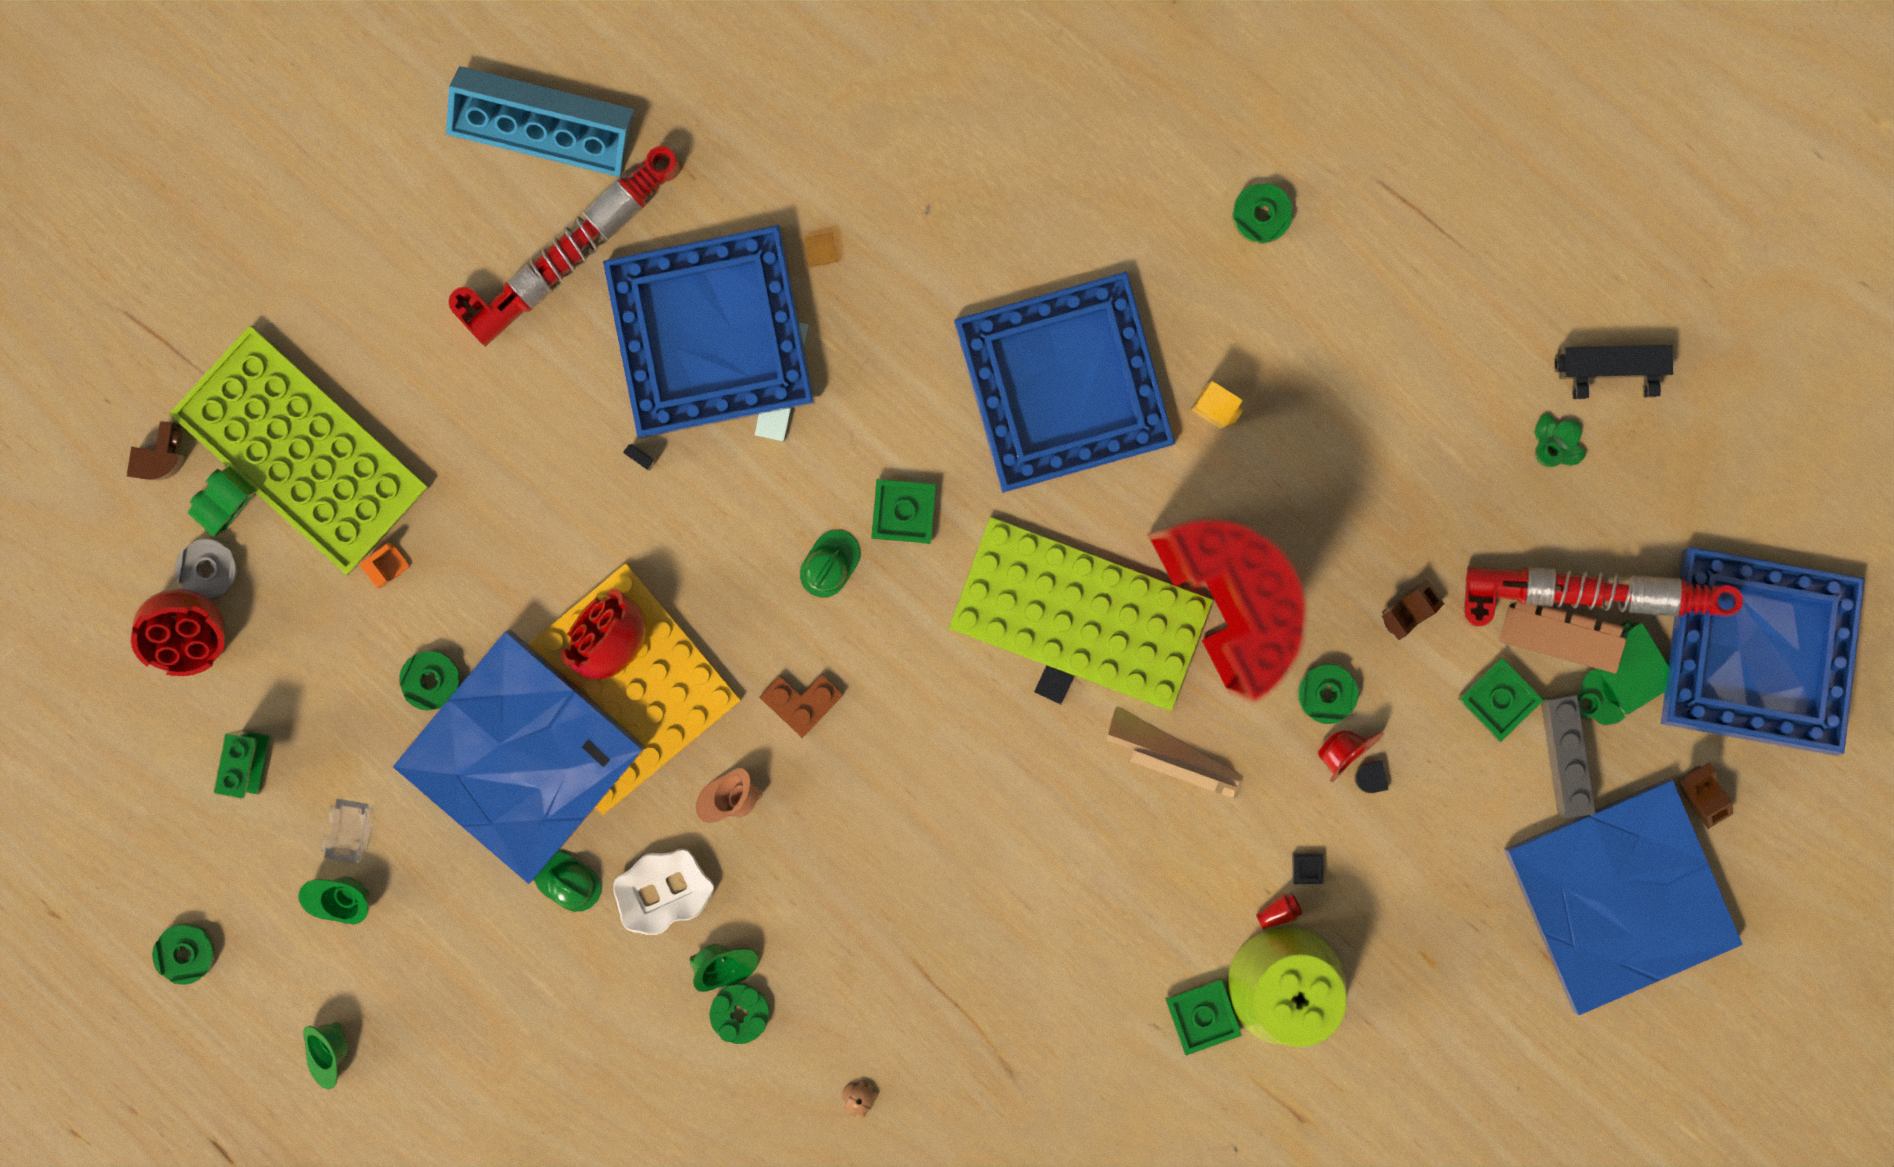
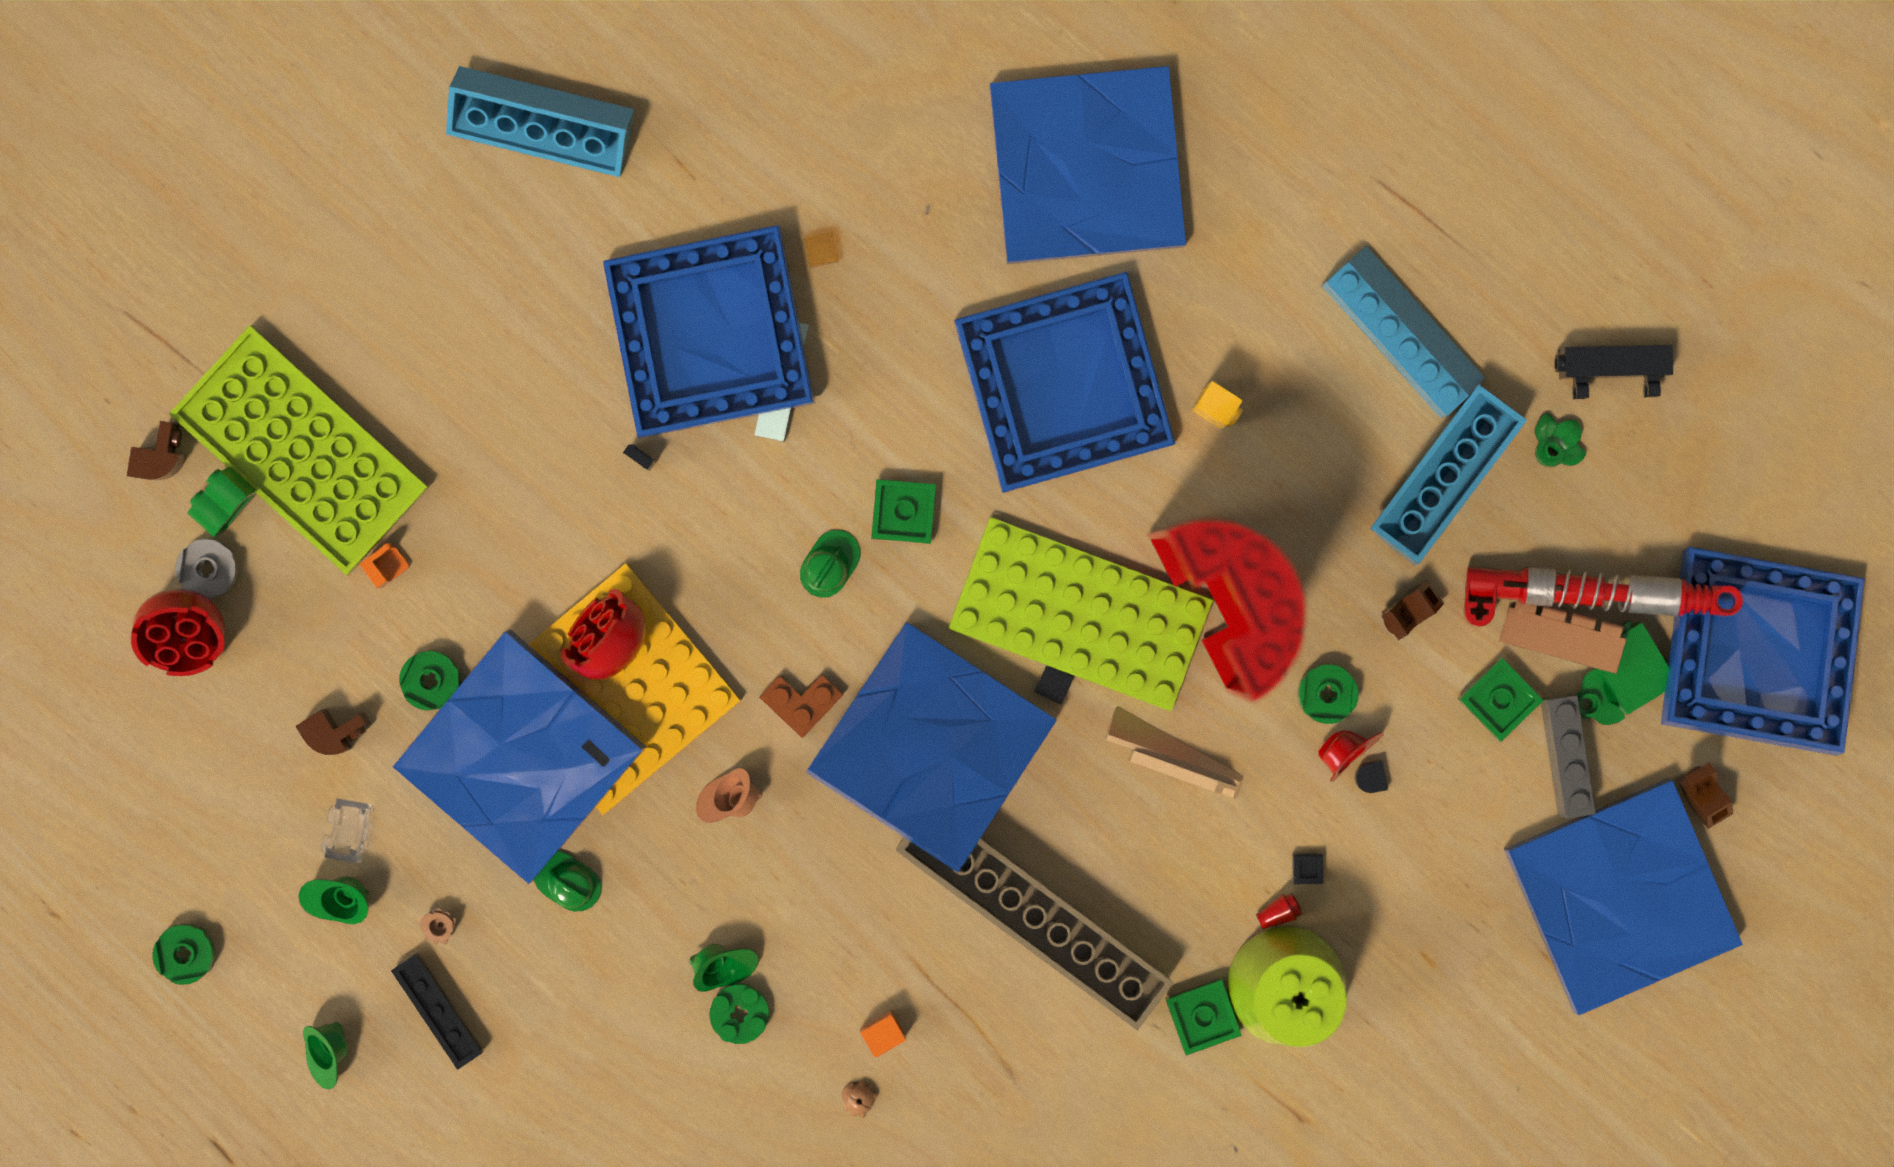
(242, 763): green panel -> none
(326, 737): none -> reddish brown brick
(433, 930): none -> medium nougat animal
(437, 1011): none -> black plate
(533, 282): red piece -> none
(653, 870): white piece -> none
(883, 1034): none -> orange panel
(931, 746): none -> blue tile
(1050, 929): none -> dark tan brick
(1087, 165): none -> blue tile
(1245, 215): green plate -> none
(1403, 332): none -> dark azure slope
(1447, 475): none -> dark azure slope

